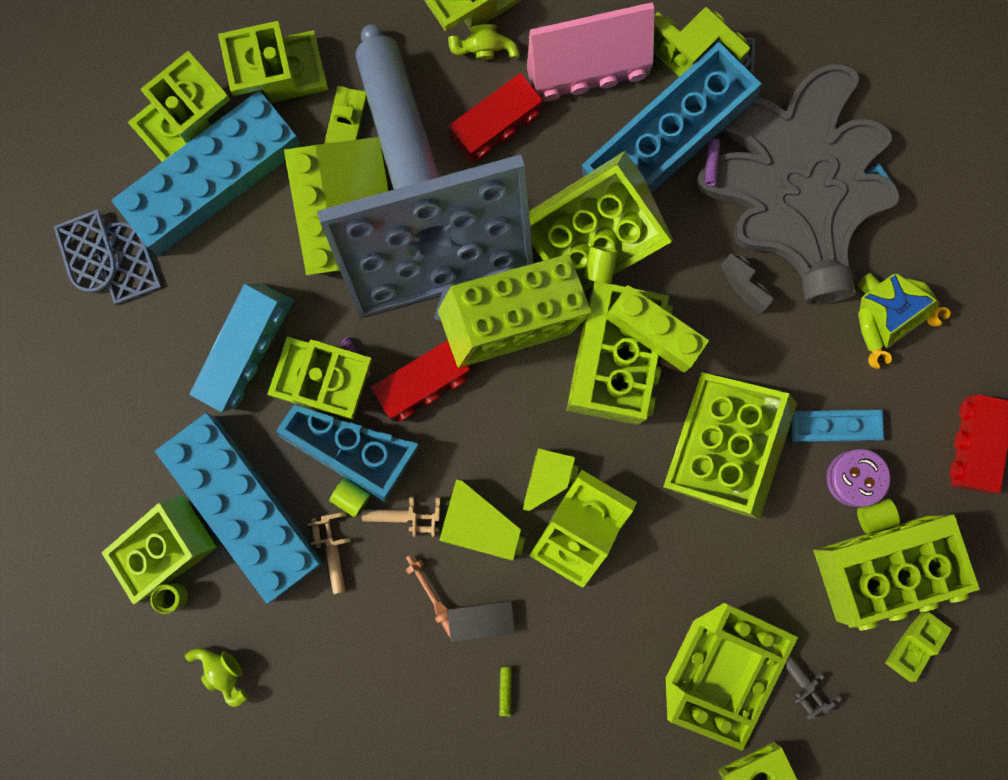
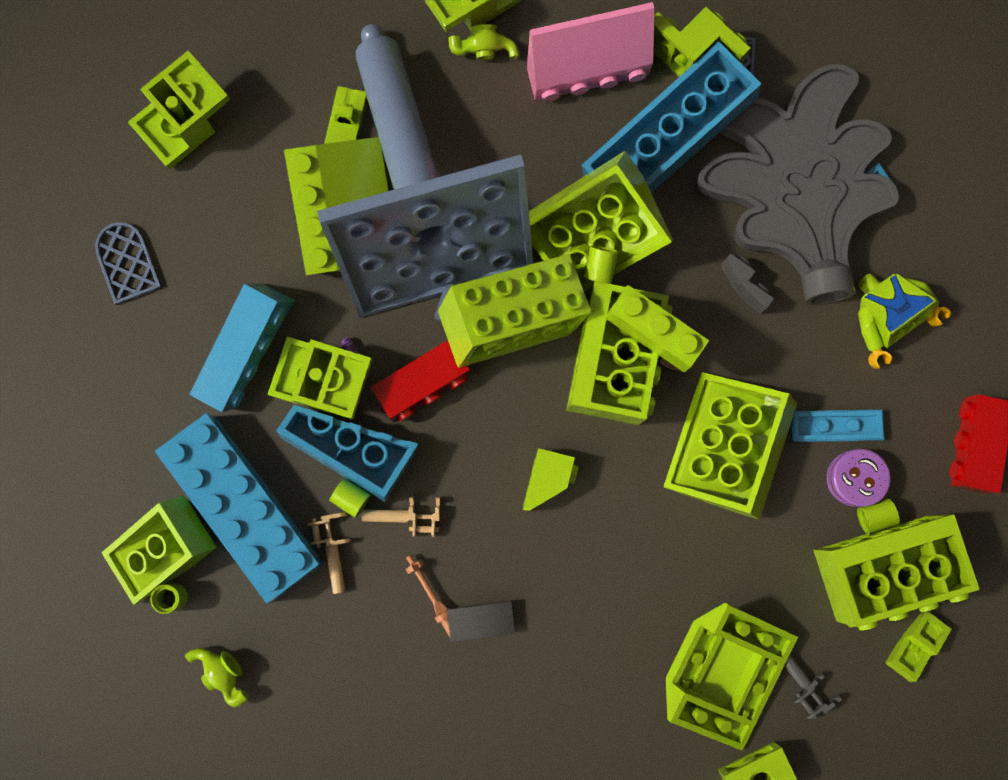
(96, 215): sand blue window -> none
(206, 173): dark azure brick -> none
(270, 61): lime bracket -> none
(479, 526): lime slope -> none
(496, 118): red brick -> none
(505, 691): lime piece -> none
(583, 529): lime bracket -> none
(712, 162): medium lavender piece -> none

